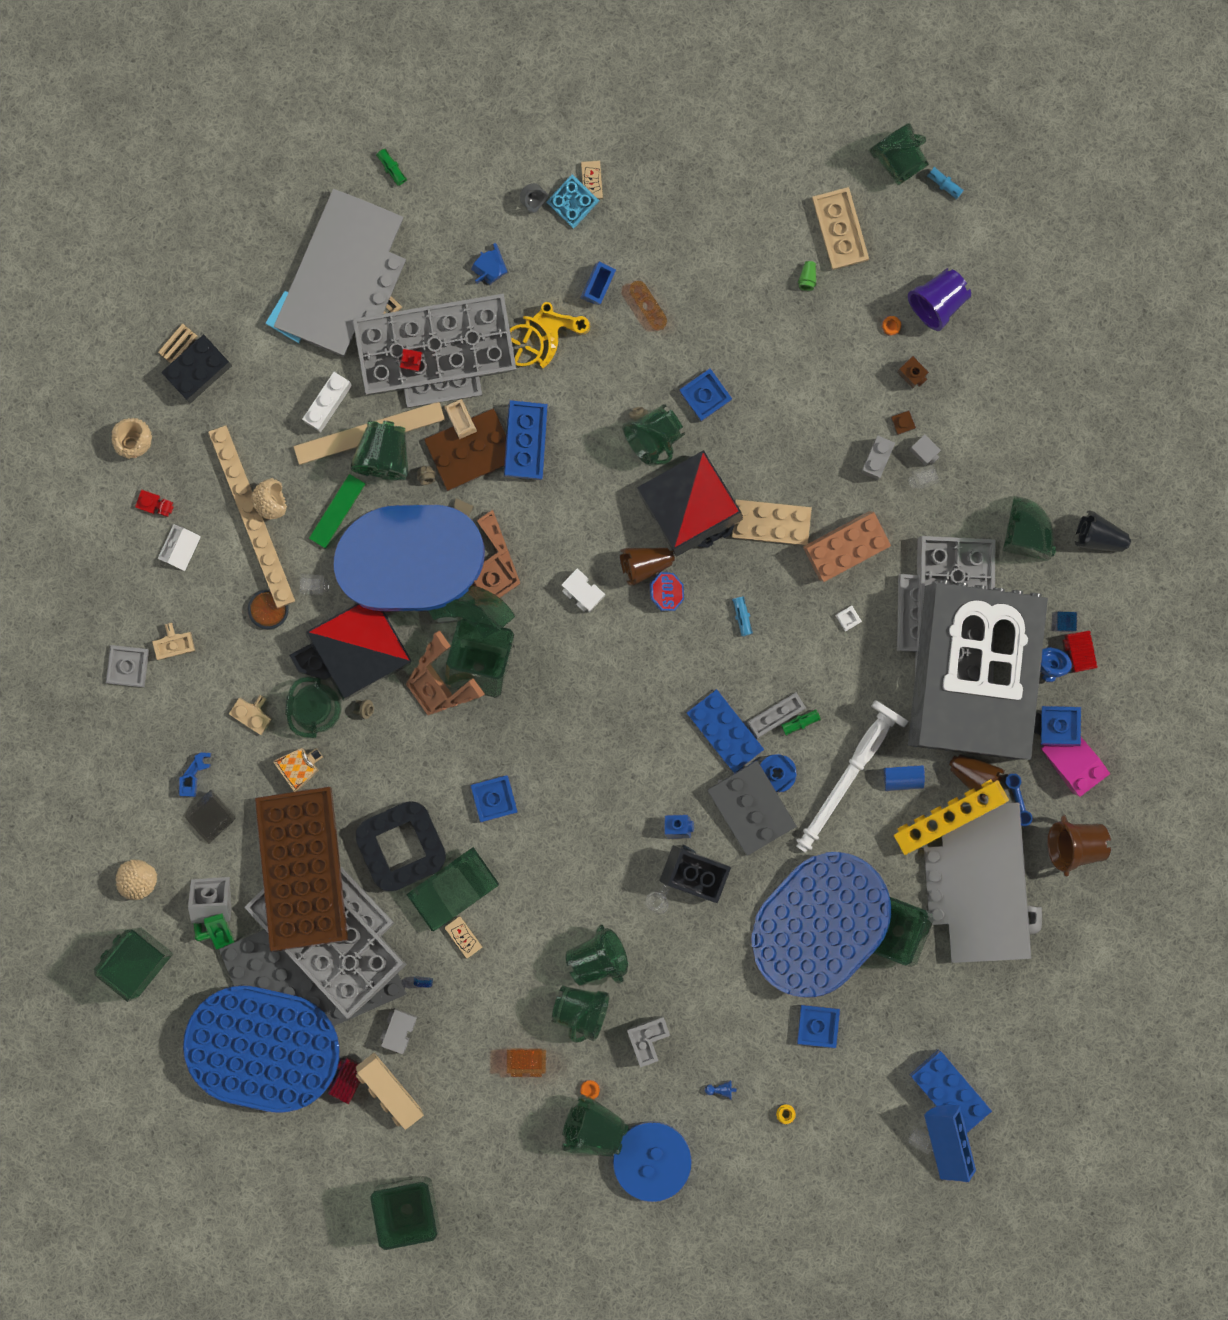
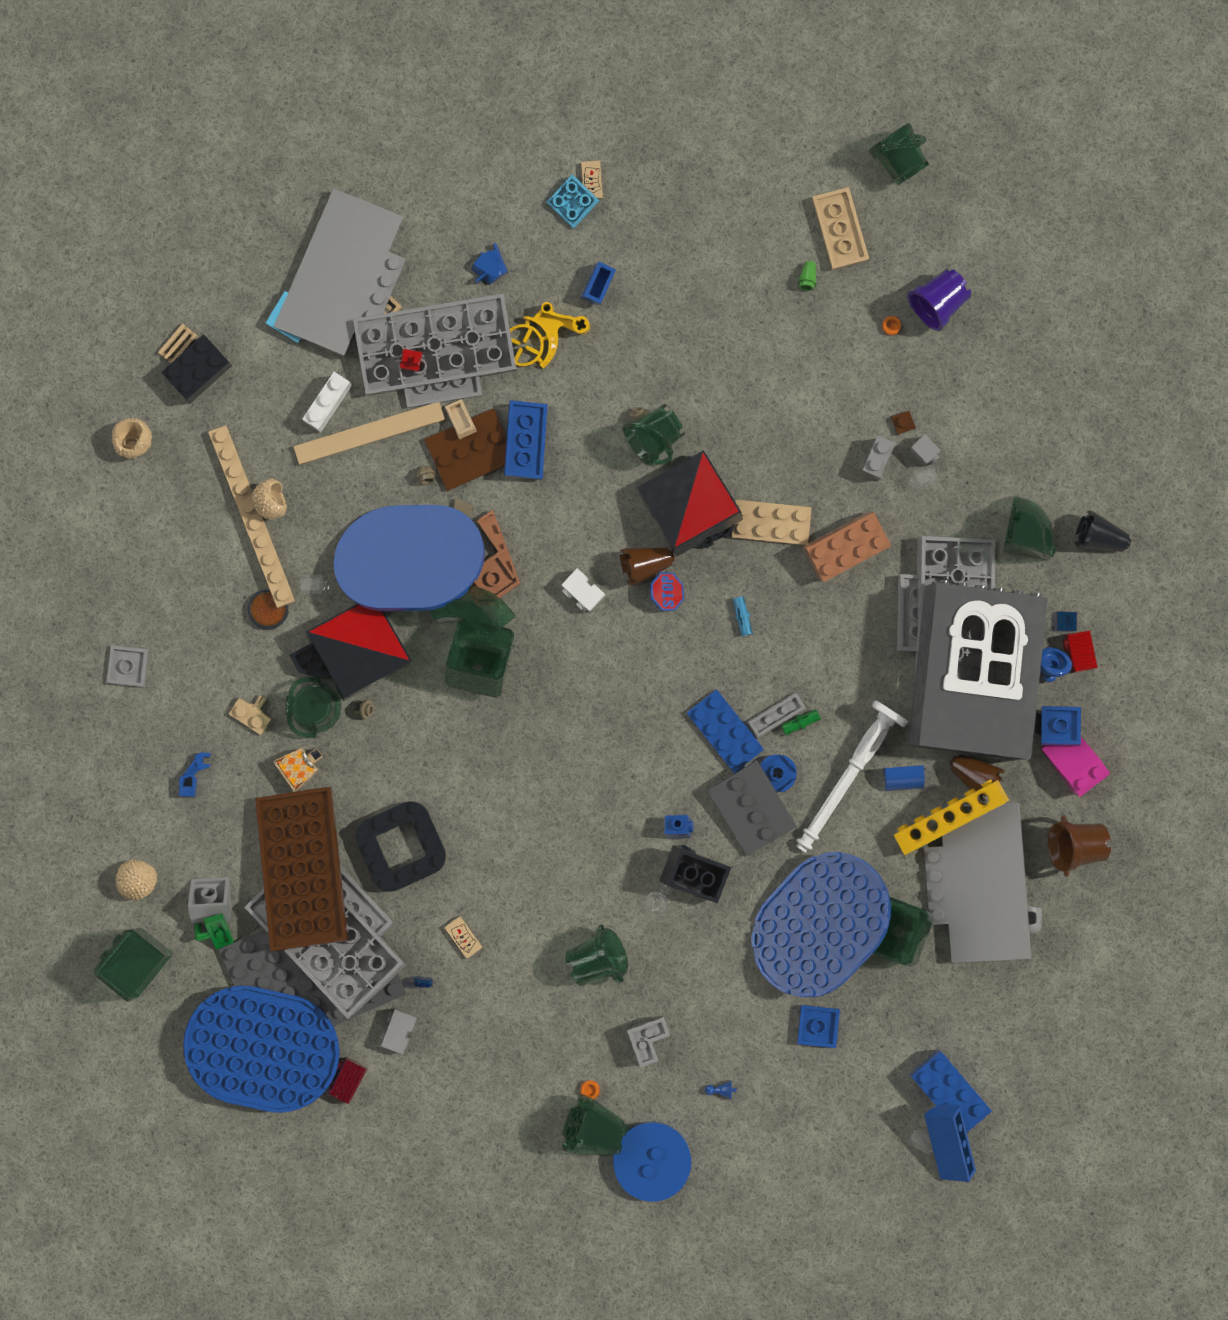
(149, 502): red plate -> none
(173, 644): tan plate -> none
(179, 547): white panel -> none
(210, 816): clear smoke slope -> none
(337, 511): green tile -> none
(382, 452): clear green cone -> none
(389, 1091): tan brick -> none
(391, 167): green pin -> none
(398, 1229): clear green plate -> none
(430, 688): nougat wing -> none
(452, 889): clear green panel -> none
(494, 798): blue plate -> none
(526, 1061): clear orange brick -> none
(533, 197): dark grey piece -> none
(580, 1012): clear green piece -> none
(660, 314): clear orange beam -> none
(705, 395): blue plate -> none
(790, 1118): yellow plate -> none
(848, 618): white tile -> none
(910, 366): reddish brown brick -> none
(945, 183): dark azure pin -> none
(1015, 781): blue bar -> none

